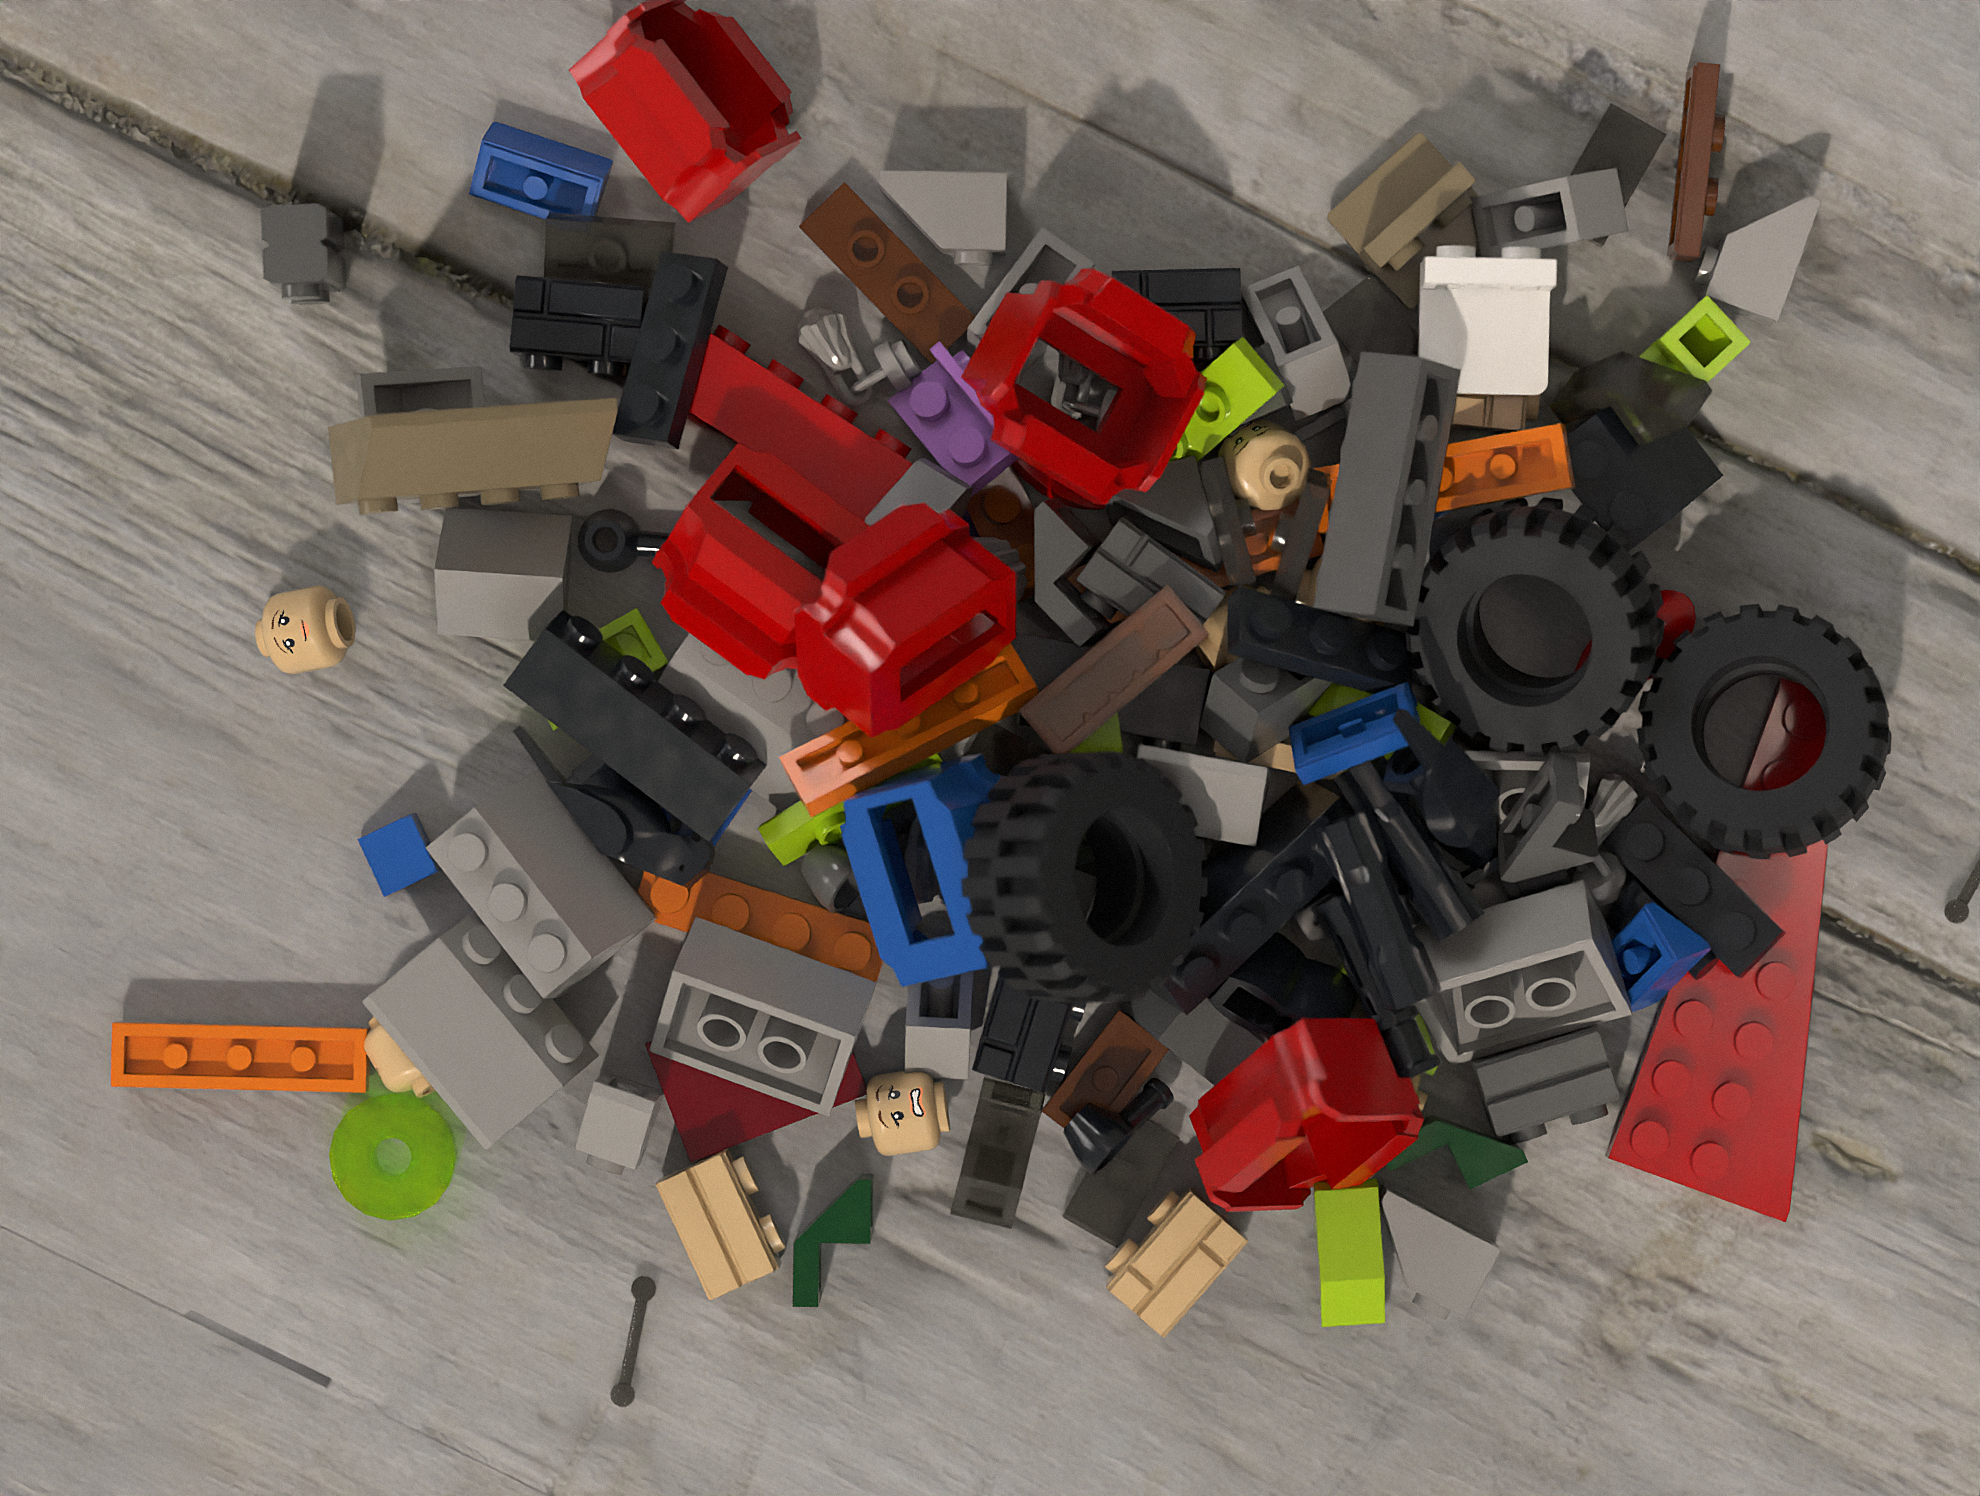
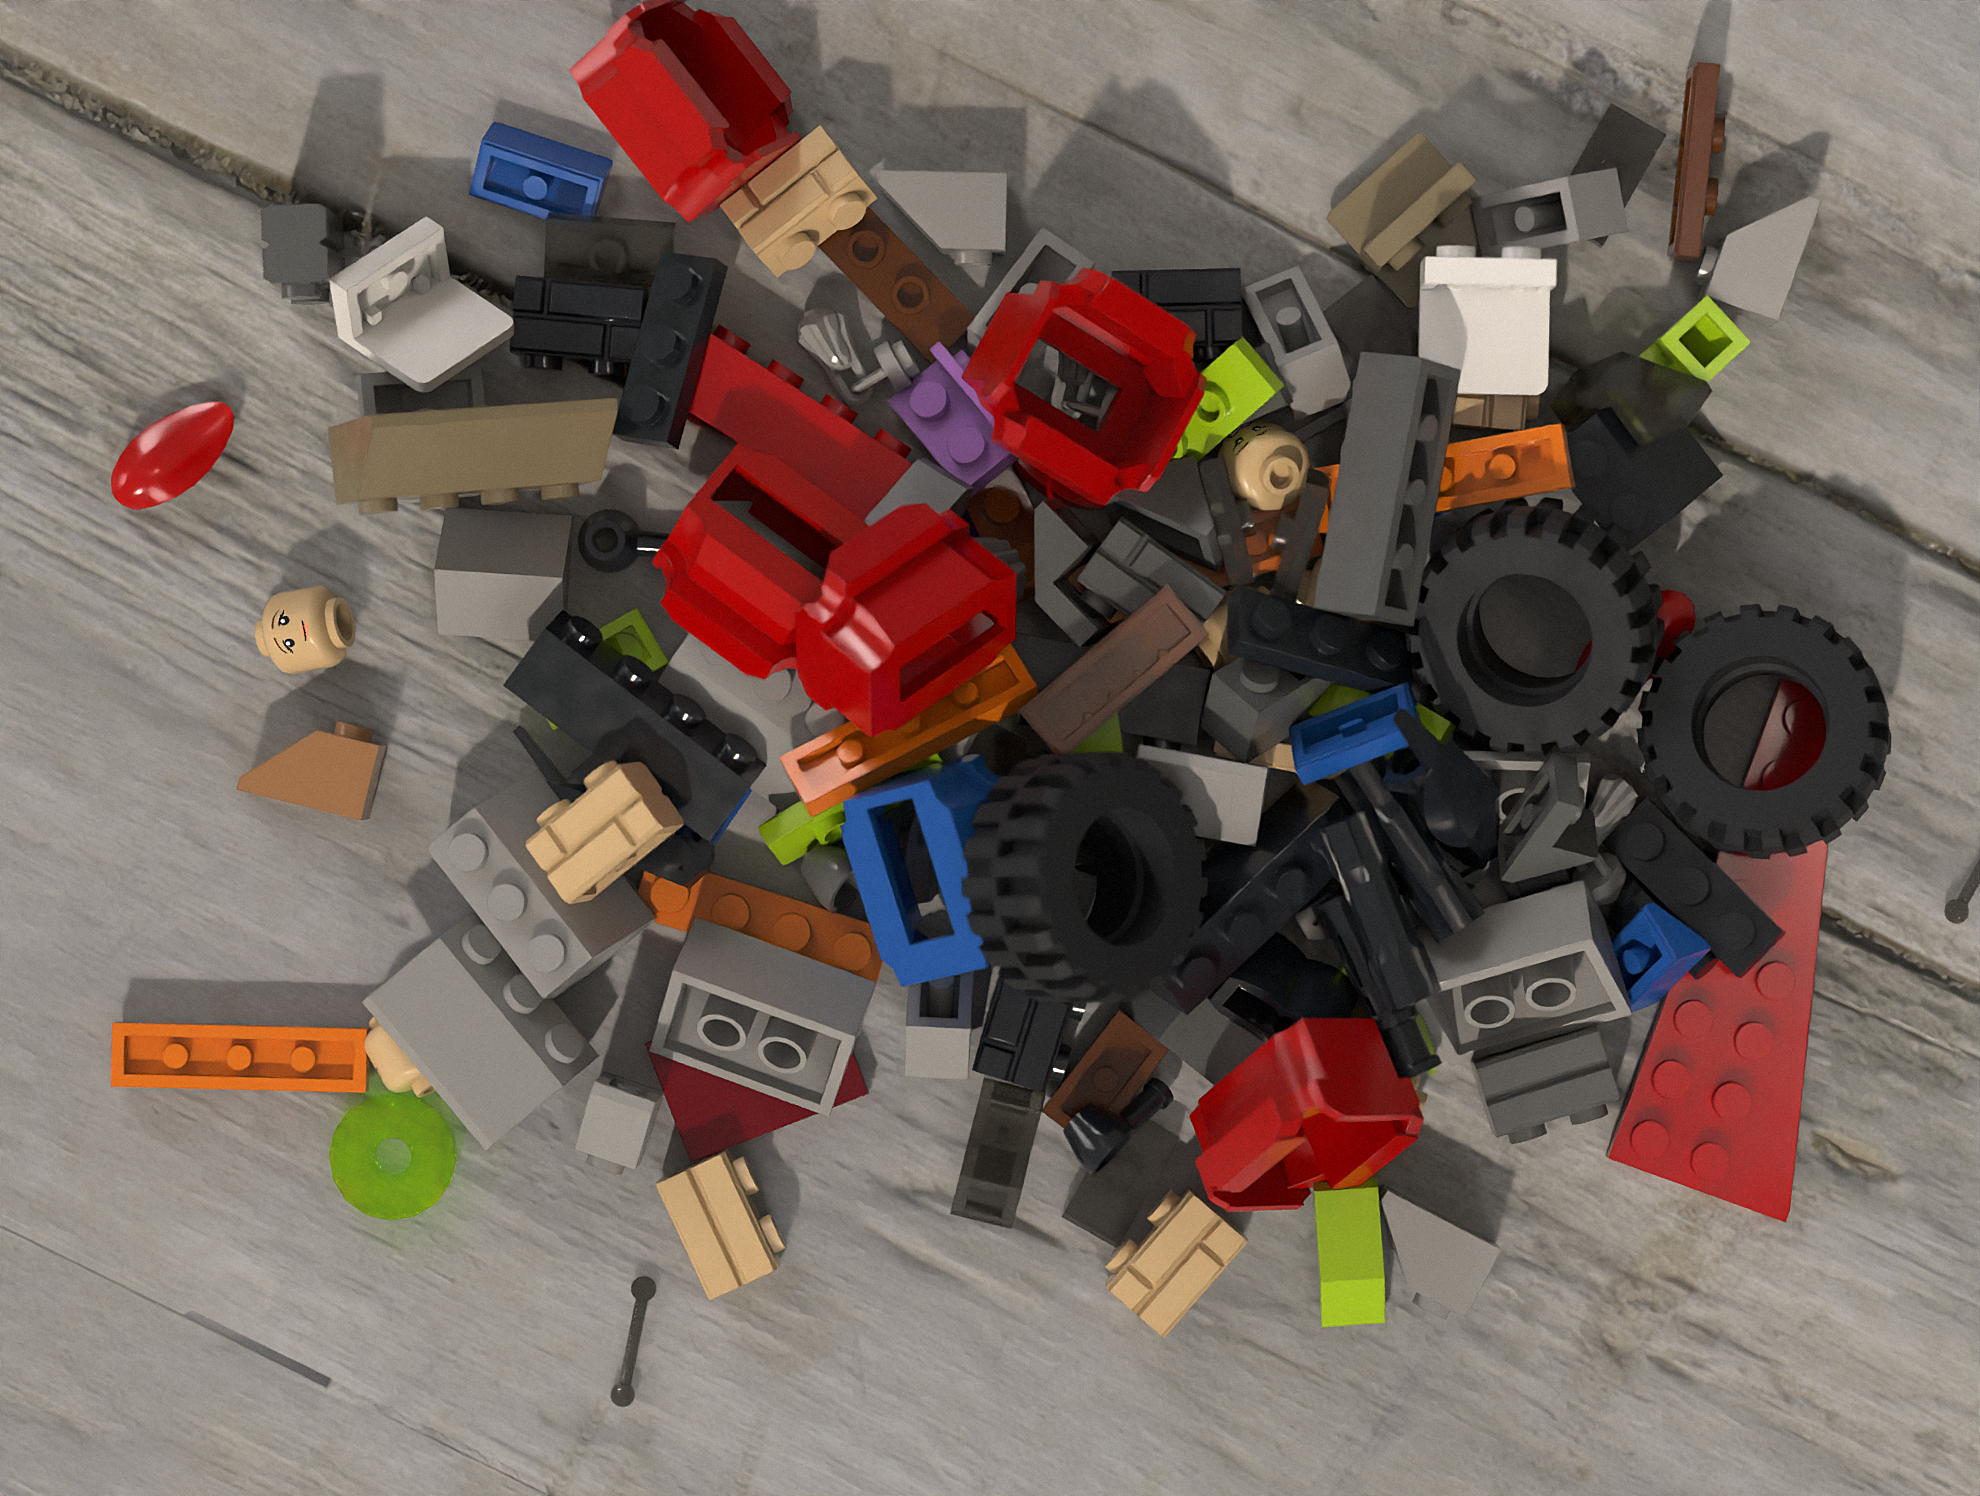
(171, 455): none -> red arm
(323, 772): none -> medium nougat slope
(399, 854): blue slope -> none
(411, 313): none -> white bracket
(603, 830): none -> tan brick
(799, 202): none -> tan brick
(843, 1221): dark green slope -> none
(903, 1112): tan head -> none
(1474, 1153): dark green slope -> none

